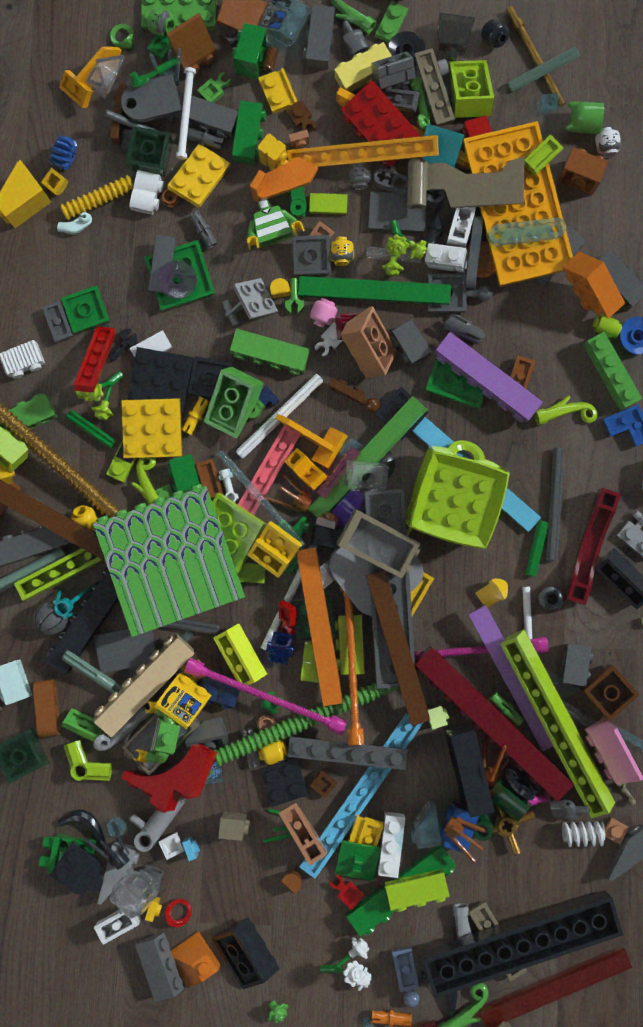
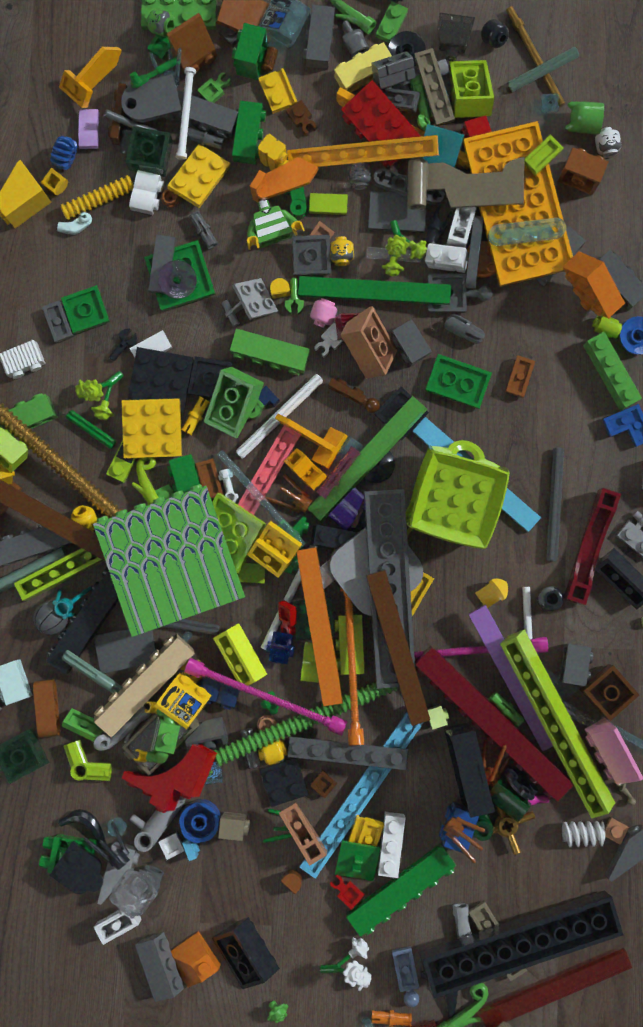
(88, 129): none -> lavender slope
(94, 359): red plate -> none
(105, 74): clear slope -> none
(128, 42): bright green piece -> none
(153, 910): yellow plate -> none
(180, 922): red piece -> none
(200, 832): none -> blue brick
(299, 139): nougat plate -> none
(328, 520): reddish brown plate -> none
(355, 471): clear brick -> none
(378, 544): window -> none
(417, 890): lime brick -> none
(426, 827): clear light blue slope -> none
(488, 378): medium lavender brick -> none
(536, 548): green axle -> none
(560, 409): lime plant -> none
(567, 810): dark grey piece -> none

